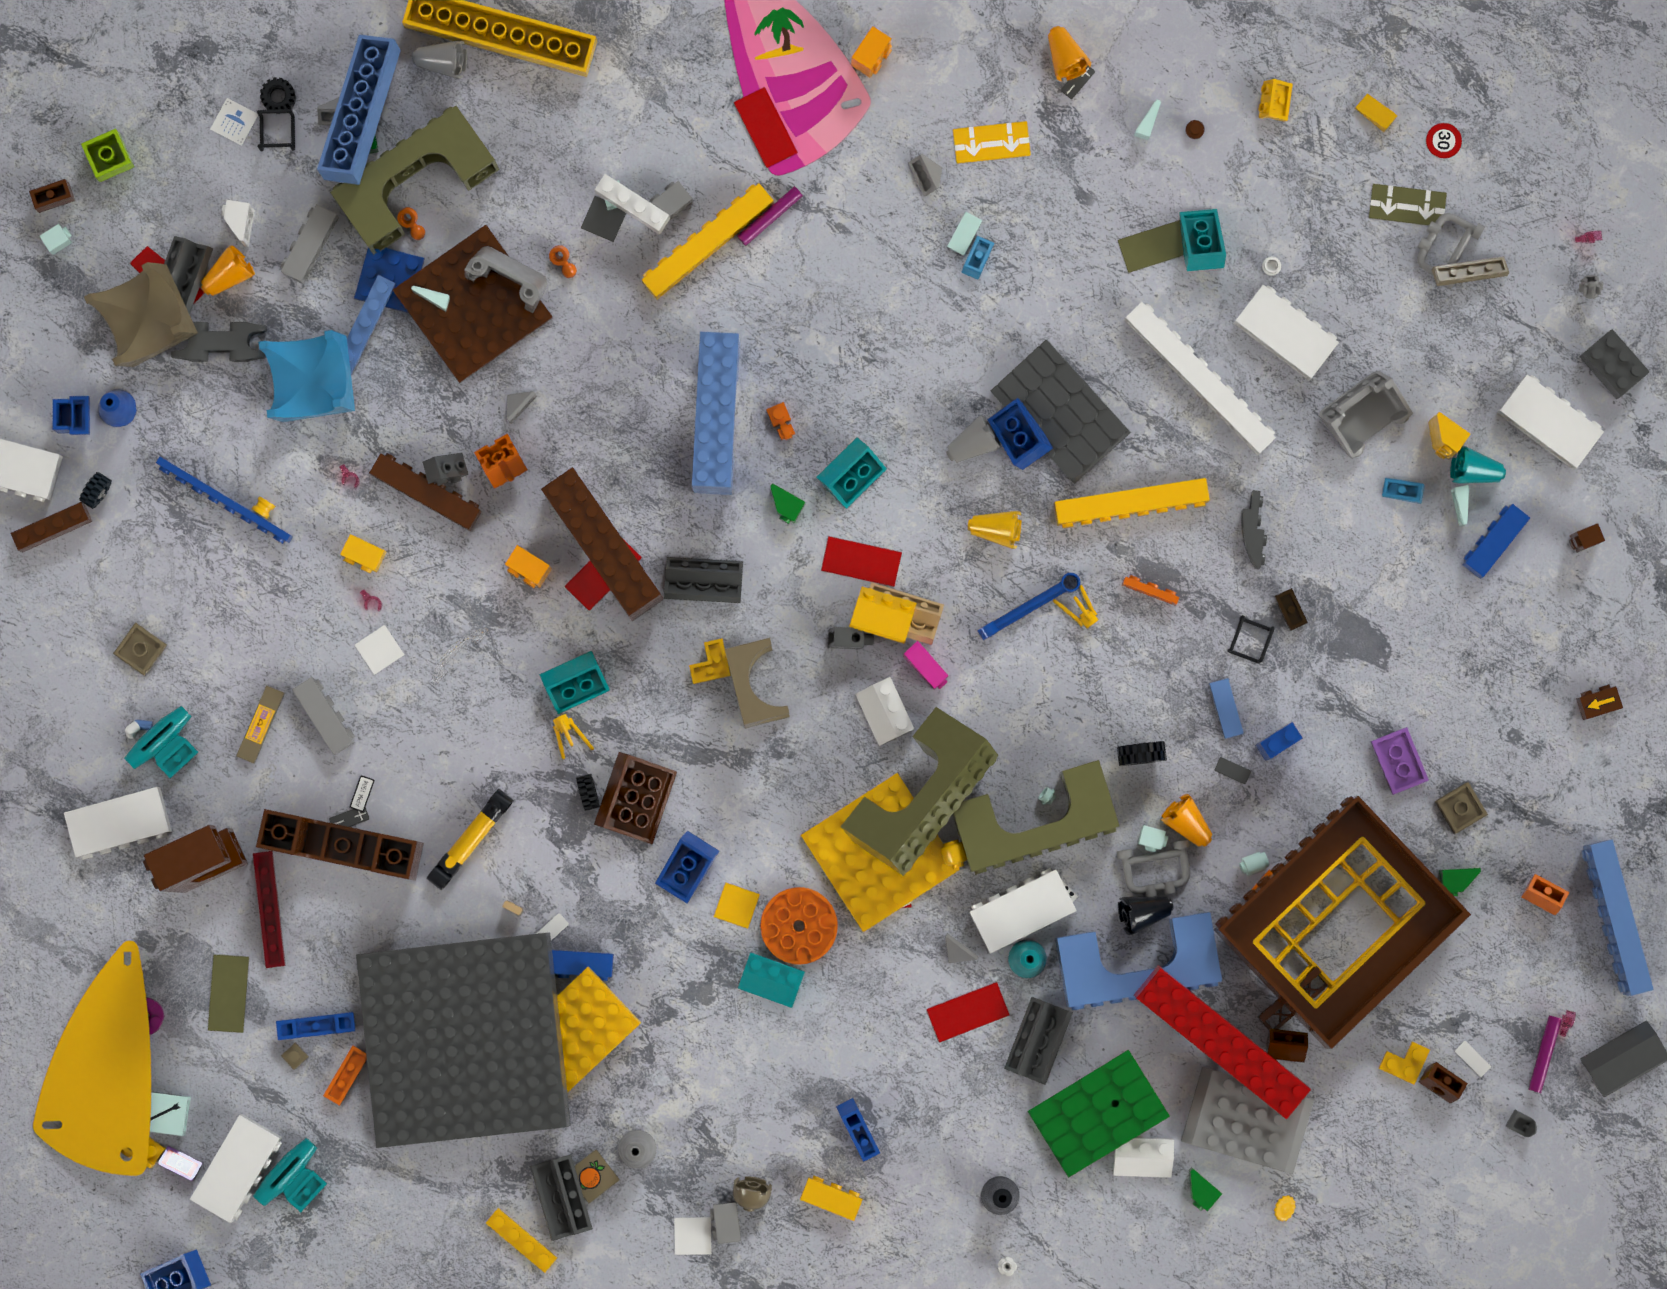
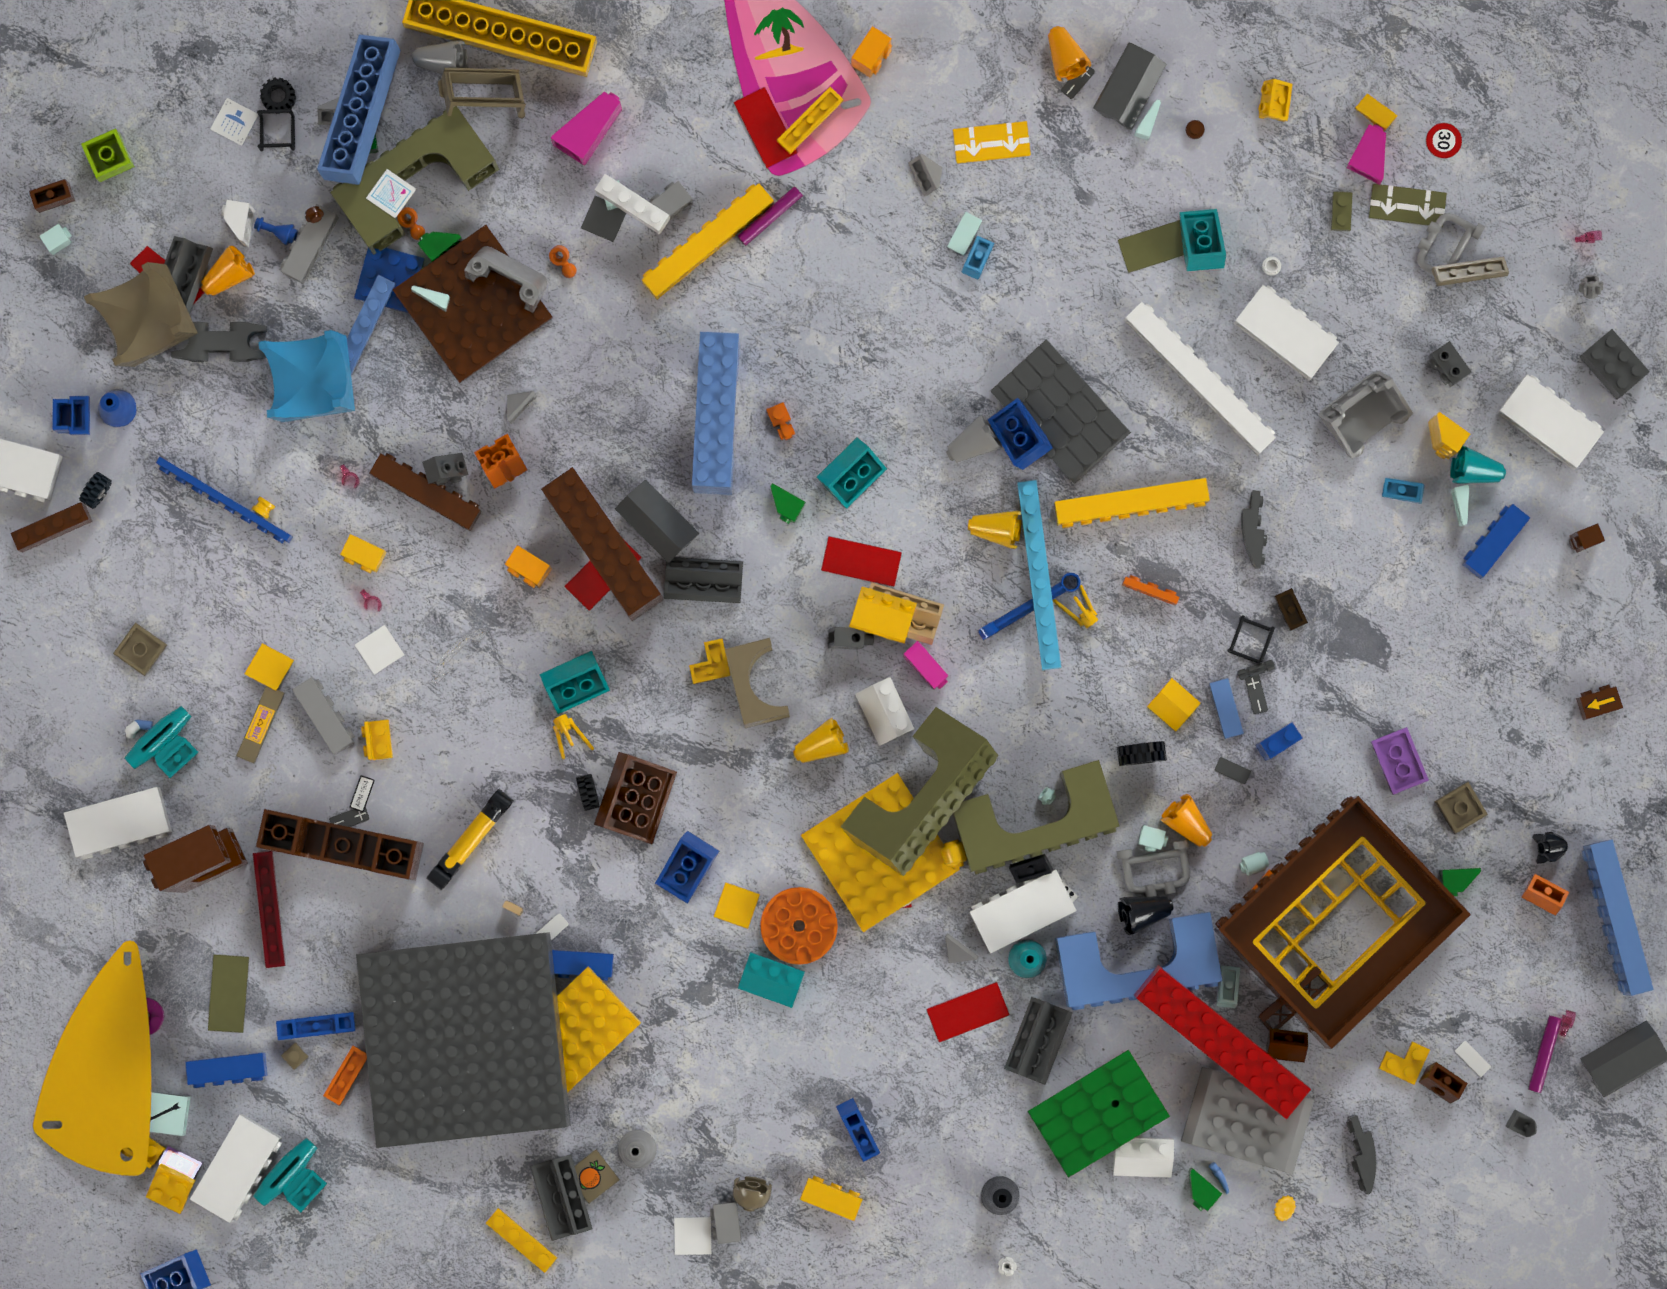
(170, 1188): none -> yellow plate
(226, 1068): none -> blue brick
(269, 667): none -> yellow sticker
(284, 233): none -> blue piece
(314, 214): none -> reddish brown plate
(378, 740): none -> yellow bracket
(391, 193): none -> white sticker
(438, 243): none -> green slope
(481, 76): none -> dark tan piece
(587, 129): none -> dark pink slope
(656, 520): none -> dark grey slope
(810, 120): none -> yellow plate
(822, 743): none -> yellow cone
(1030, 868): none -> black plate
(1039, 575): none -> medium azure plate
(1129, 85): none -> dark grey slope
(1173, 704): none -> yellow slope
(1219, 1175): none -> medium blue helmet
(1228, 987): none -> light aqua slope
(1256, 669): none -> dark grey axle
(1256, 694): none -> dark grey sticker
(1341, 211): none -> olive plate
(1365, 1161): none -> dark grey slope
(1370, 155): none -> dark pink slope
(1451, 362): none -> dark grey brick
(1550, 847): none -> black brick

